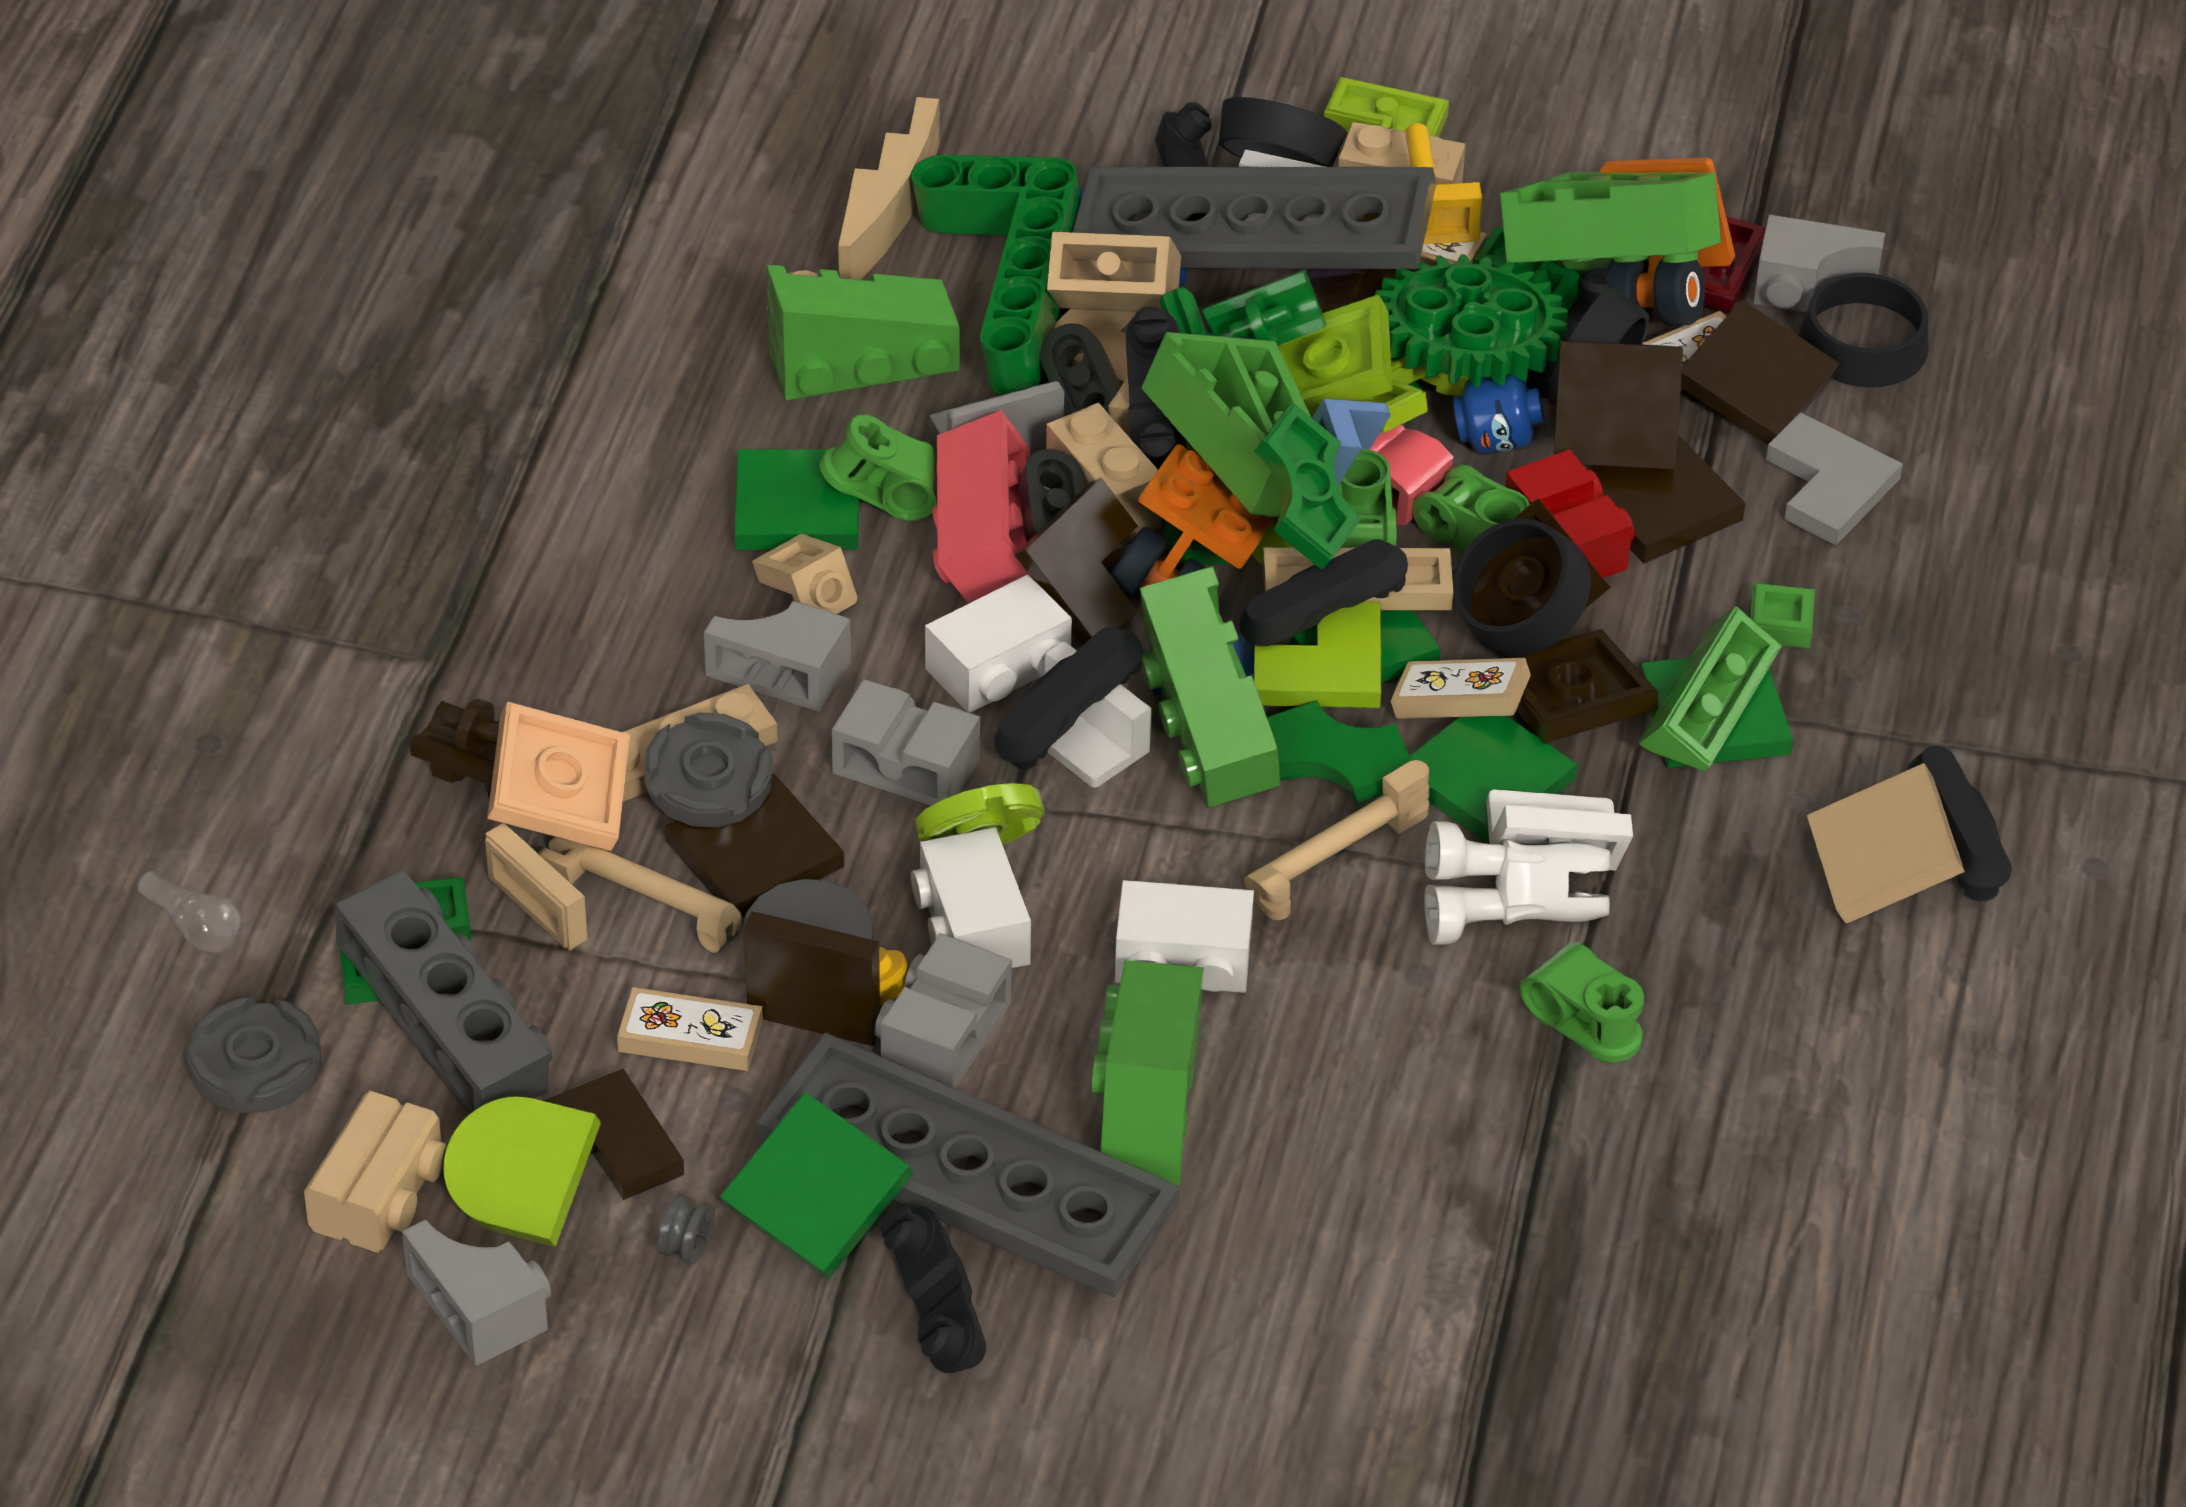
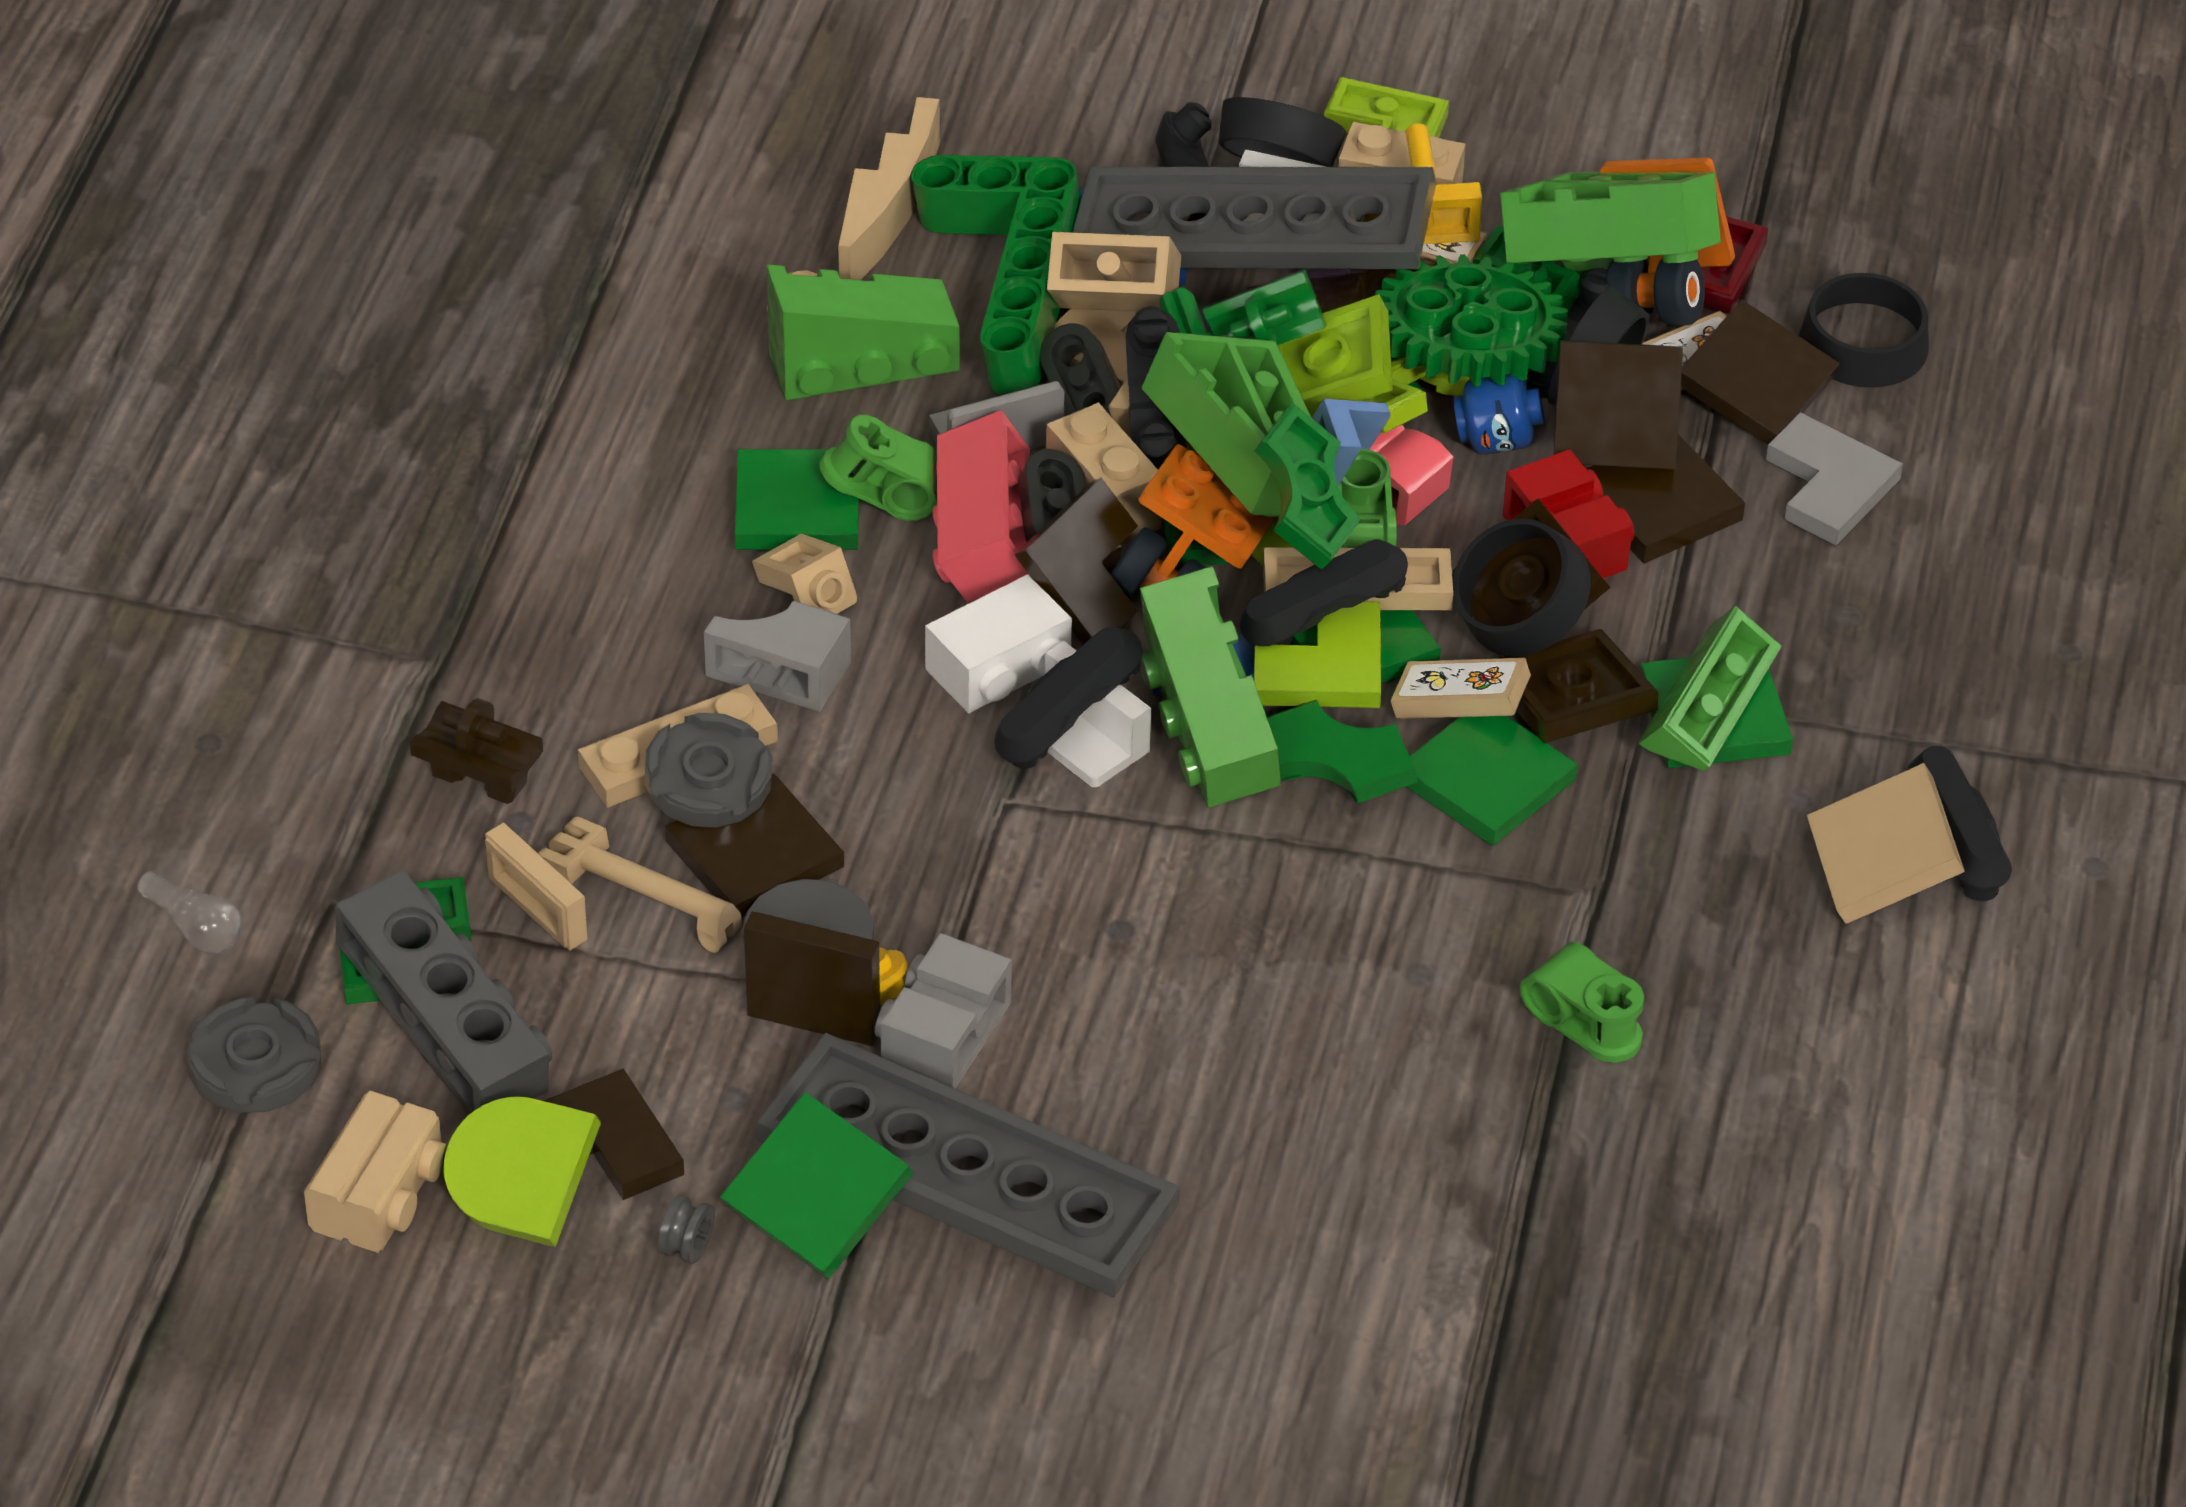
(479, 1293): light grey arch -> none
(558, 776): light nougat tile -> none
(690, 1029): tile -> none
(904, 747): light grey brick -> none
(938, 1286): black piece -> none
(973, 894): white brick -> none
(1008, 807): lime tile -> none
(1148, 1064): bright green wedge -> none
(1188, 929): white brick -> none
(1401, 807): tan hinge -> none
(1465, 508): bright green piece -> none
(1529, 882): white piece -> none
(1558, 819): white panel -> none
(1784, 613): bright green tile -> none
(1805, 254): light grey arch -> none

